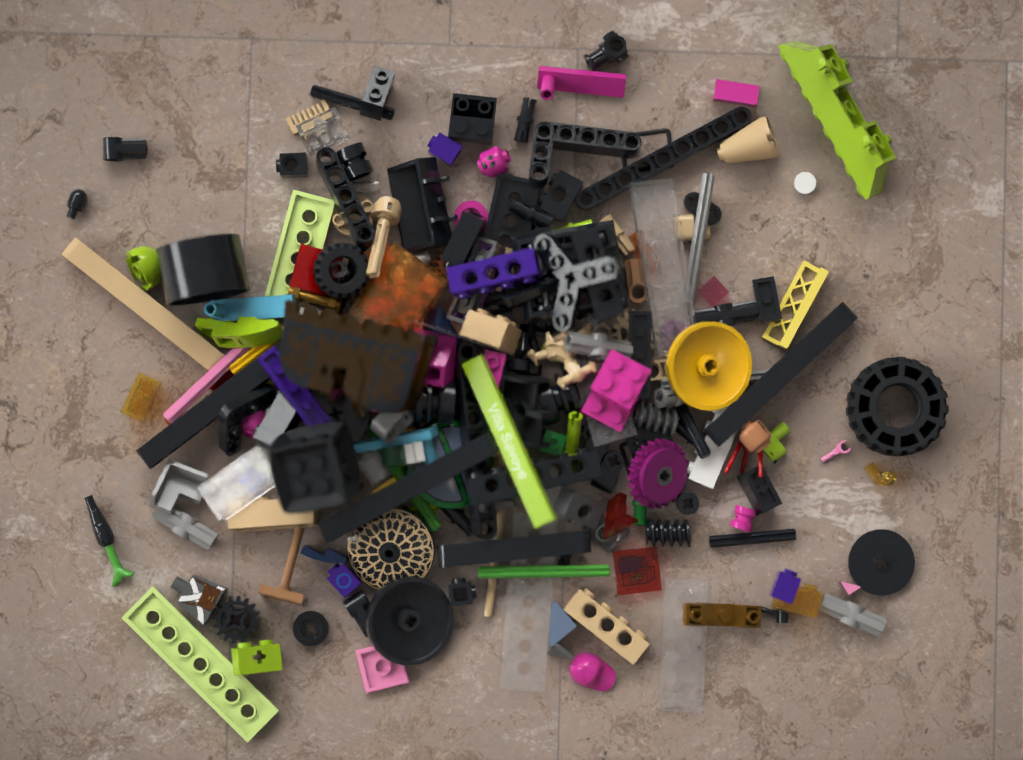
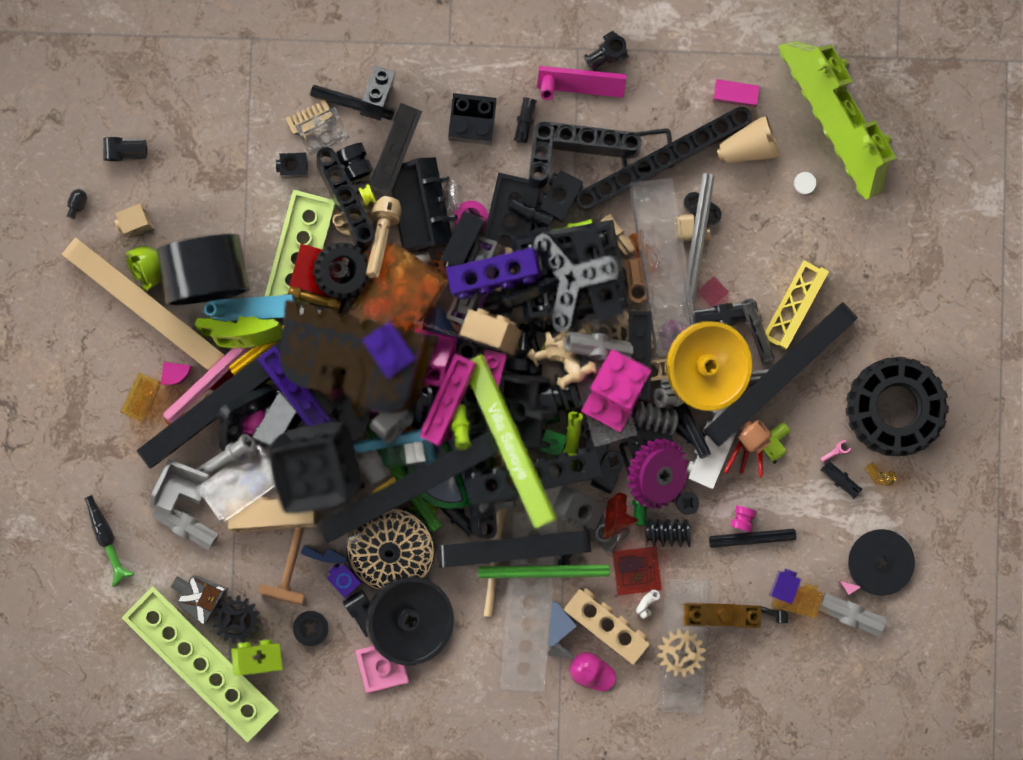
(133, 221): none -> tan brick
(174, 373): none -> dark pink brick
(232, 452): none -> light grey pin
(367, 195): none -> neon yellow bush
(389, 349): none -> dark purple plate
(395, 148): none -> black piece
(444, 149): dark purple brick -> none
(447, 401): none -> dark pink piece
(453, 195): none -> clear pin
(460, 428): none -> lime pin
(461, 592): black brick -> none
(494, 162): dark pink head -> none
(647, 600): none -> white arm
(677, 667): none -> tan gear
(754, 322): none -> dark grey pin
(759, 490): black hinge -> none
(766, 299): black plate -> none
(841, 479): none -> black pin

